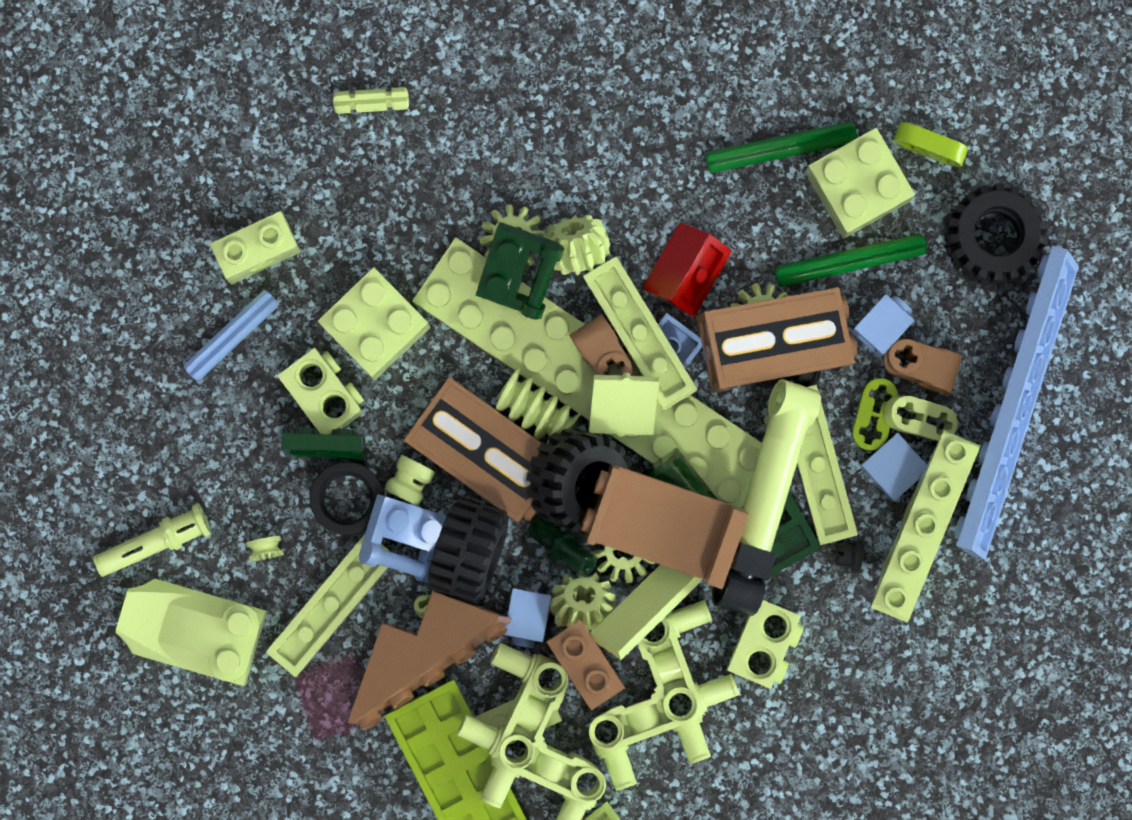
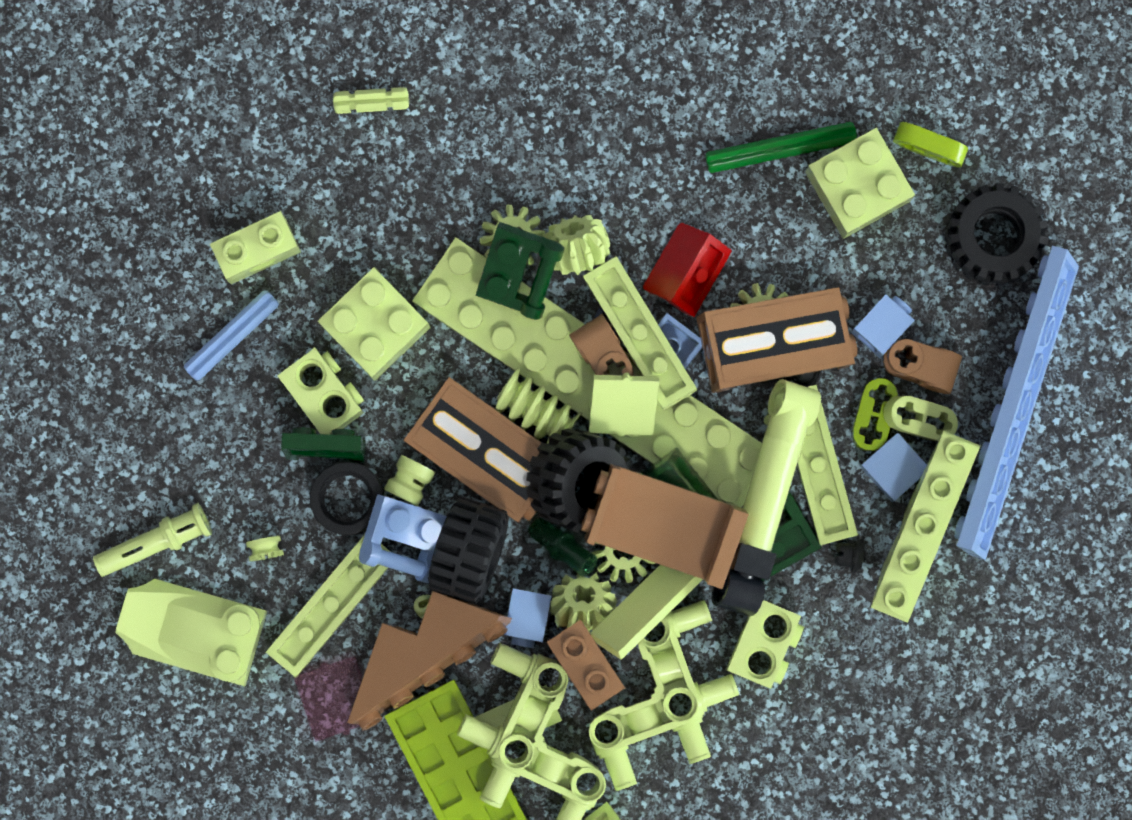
(851, 260): green axle -> none

